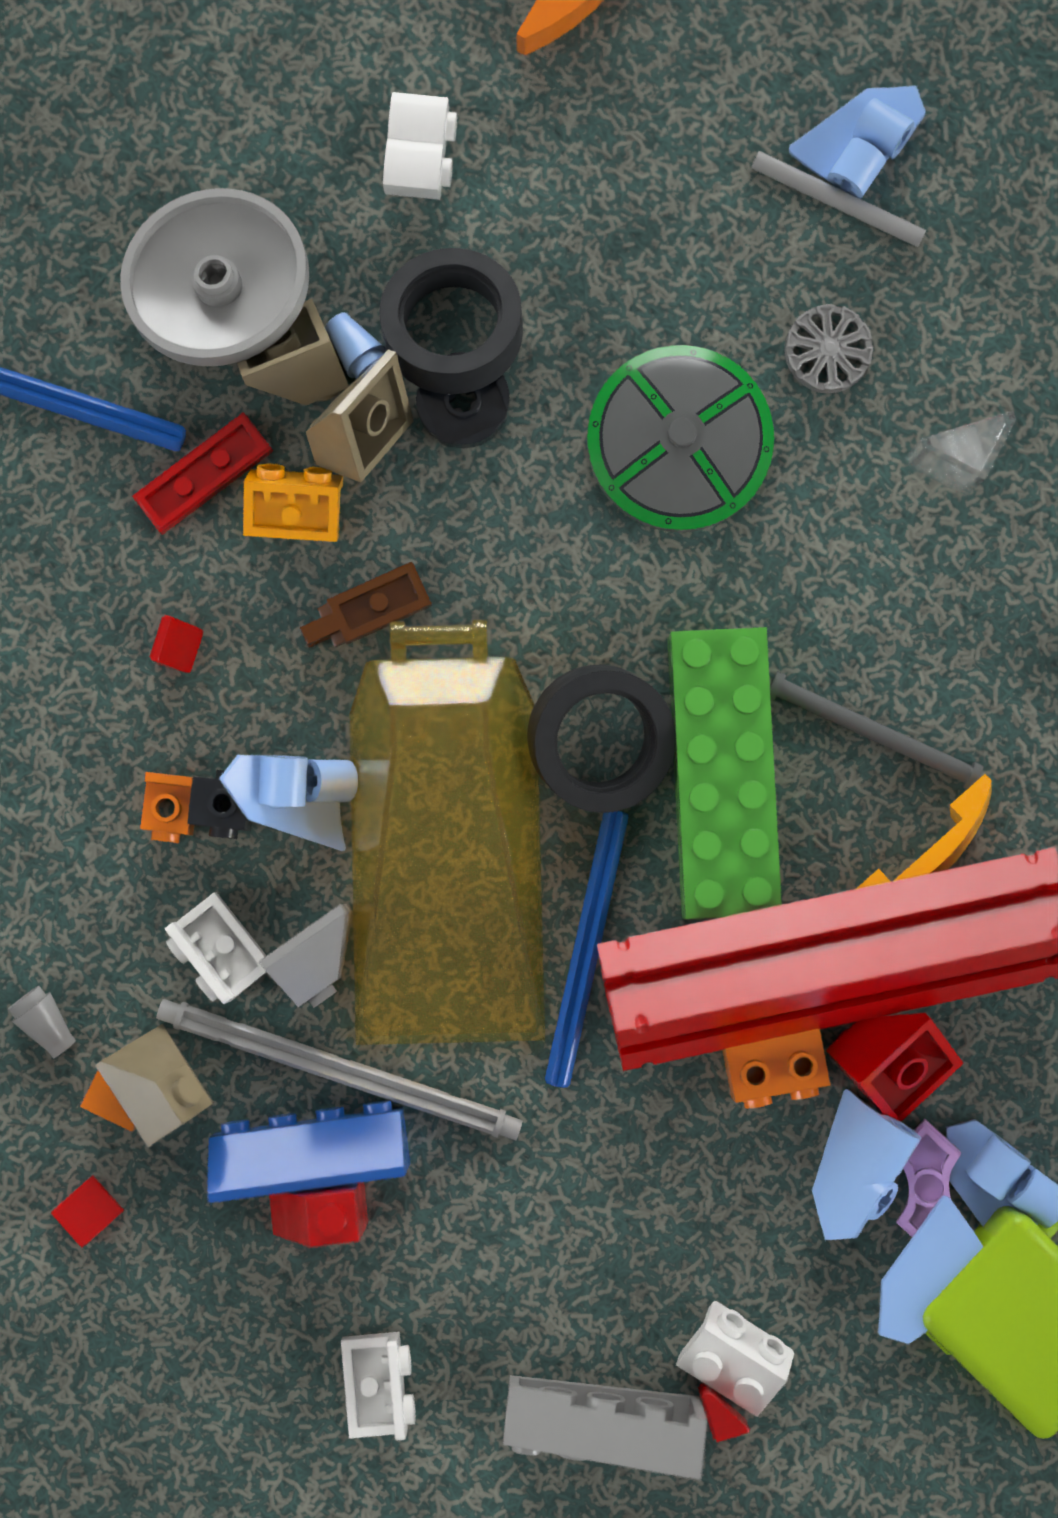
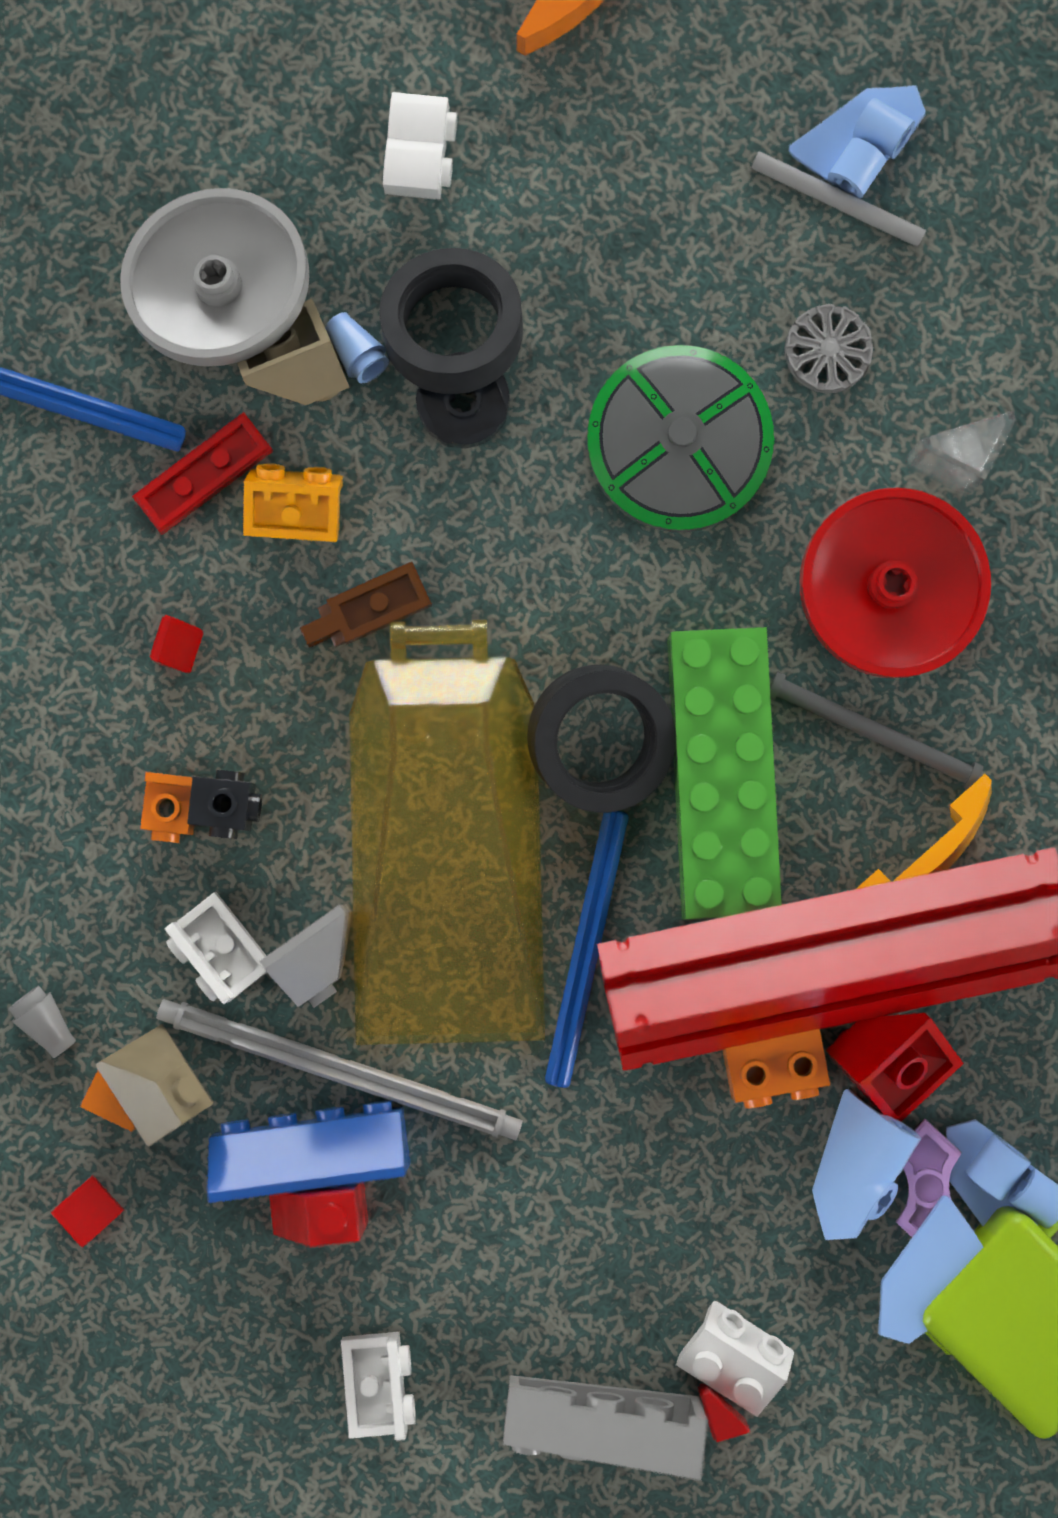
(293, 794): light blue panel -> none
(362, 421): dark tan slope -> none
(895, 583): none -> red dish

